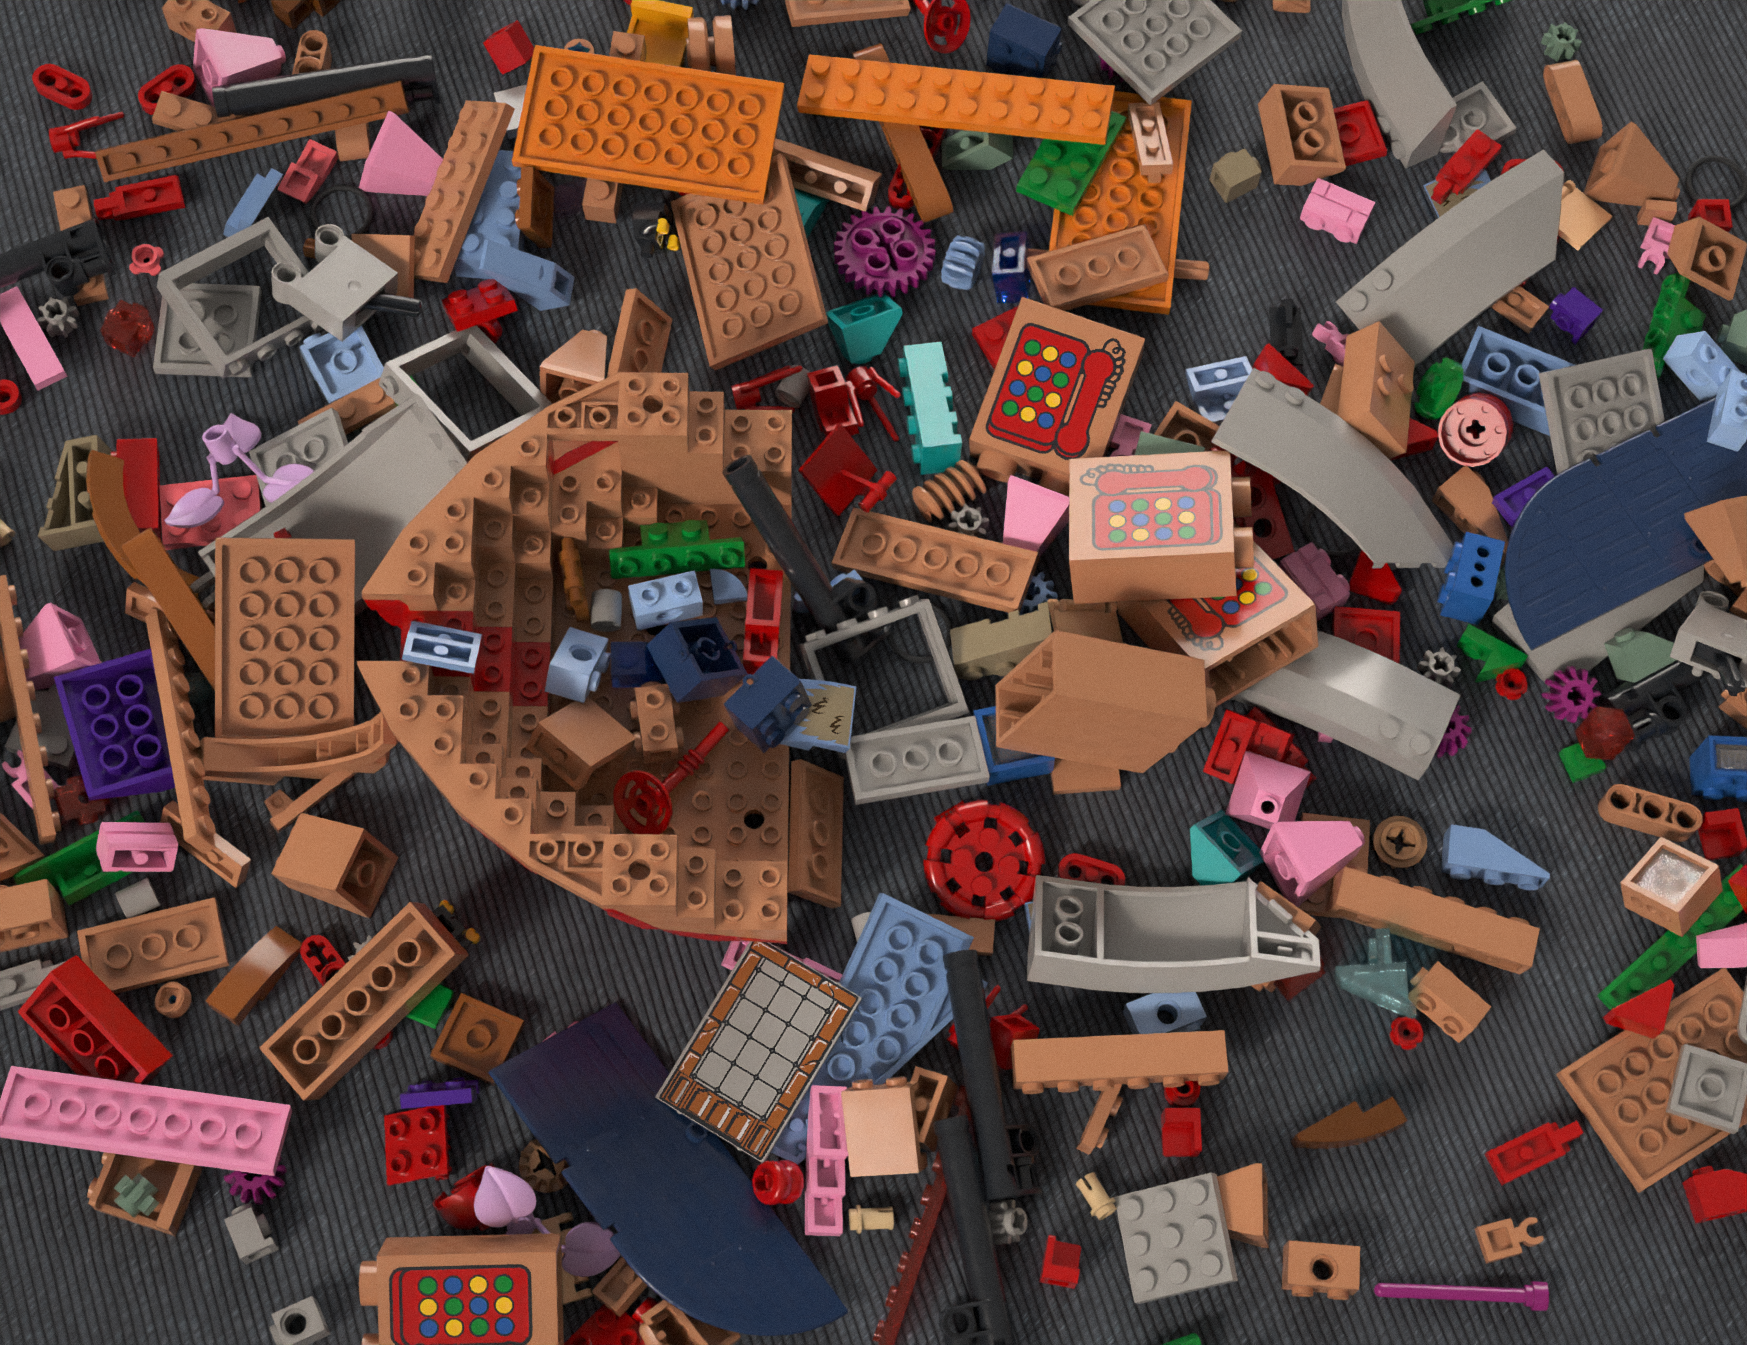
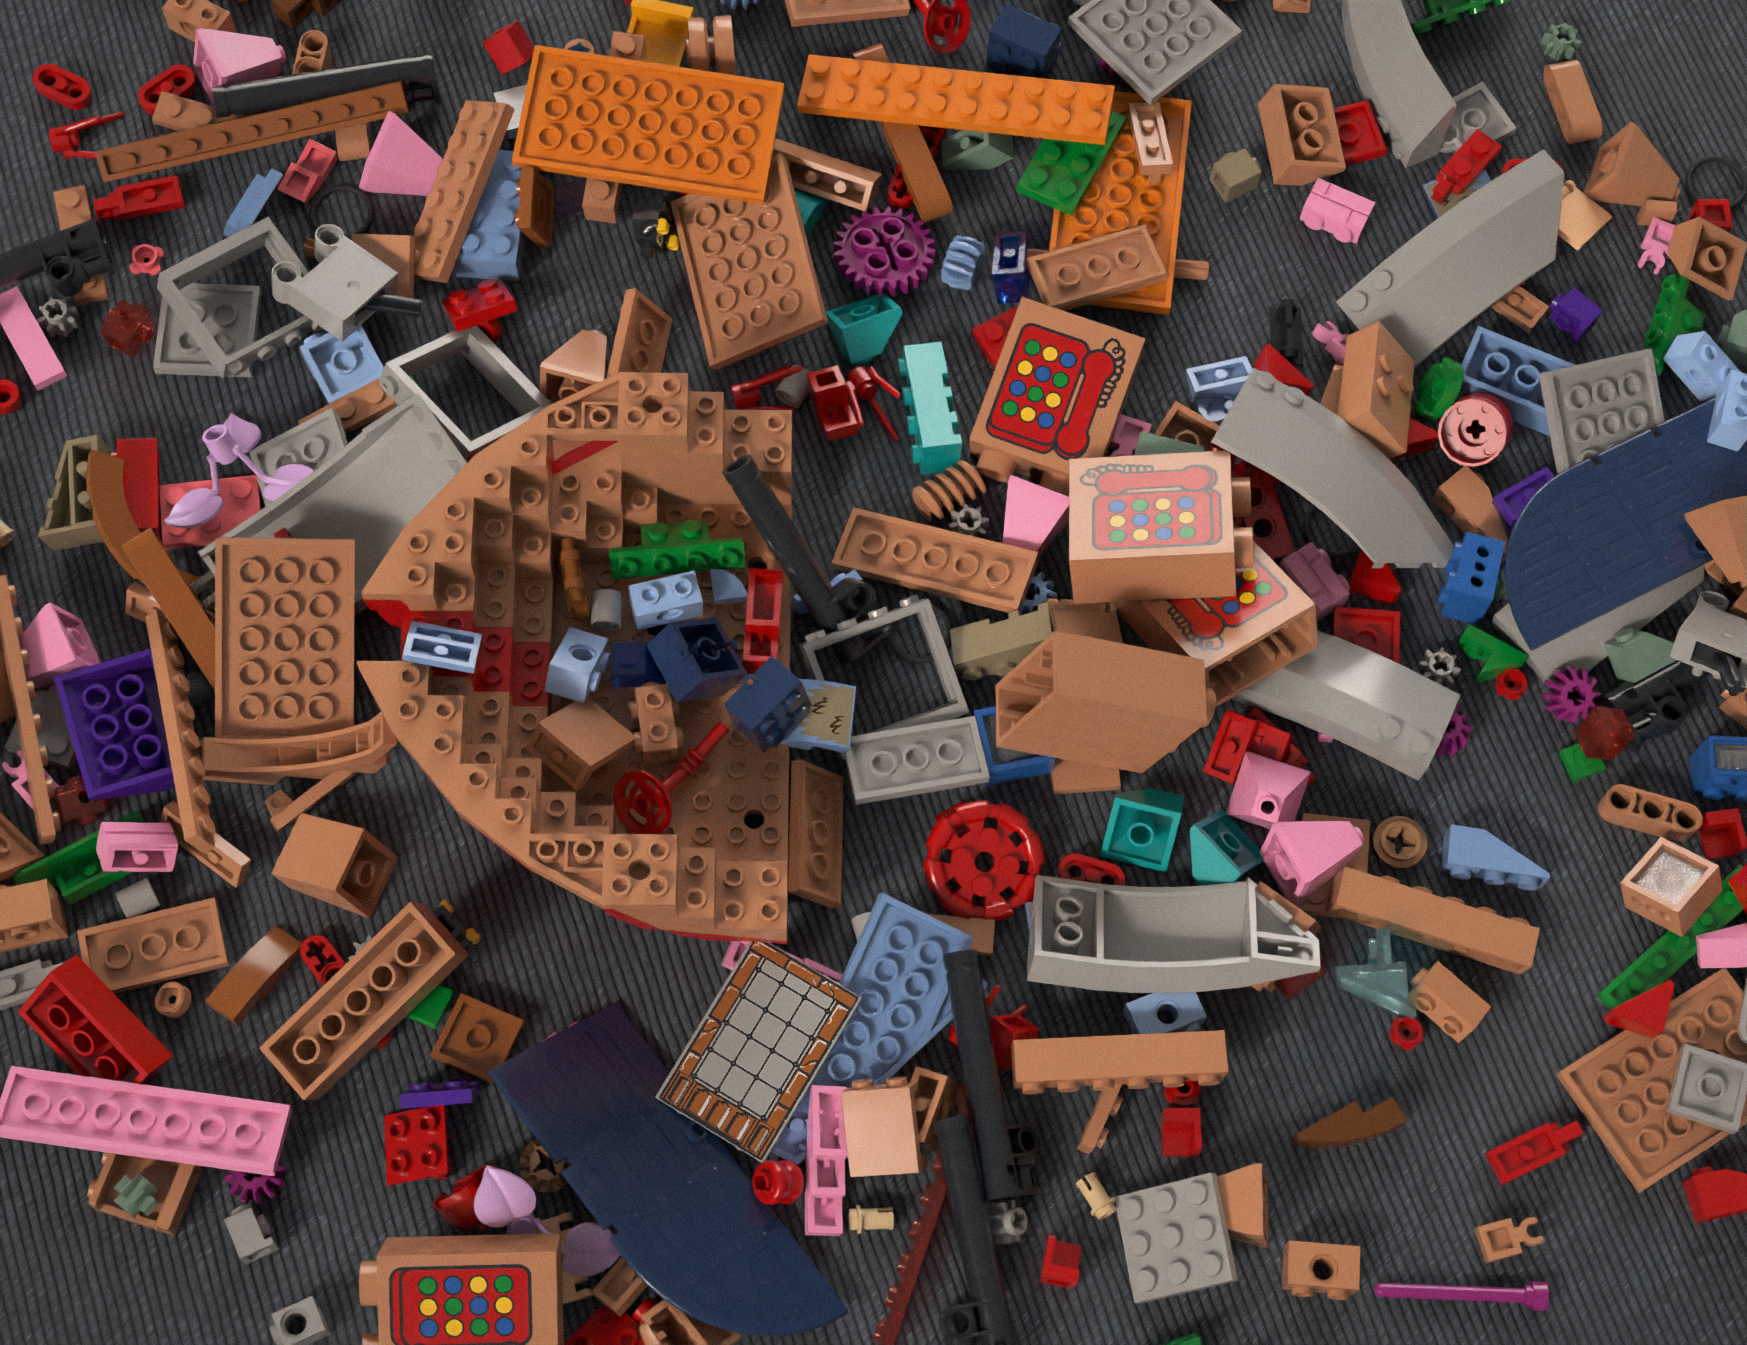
(528, 276): medium blue slope -> none
(841, 471): red plate -> none
(1143, 828): none -> teal slope

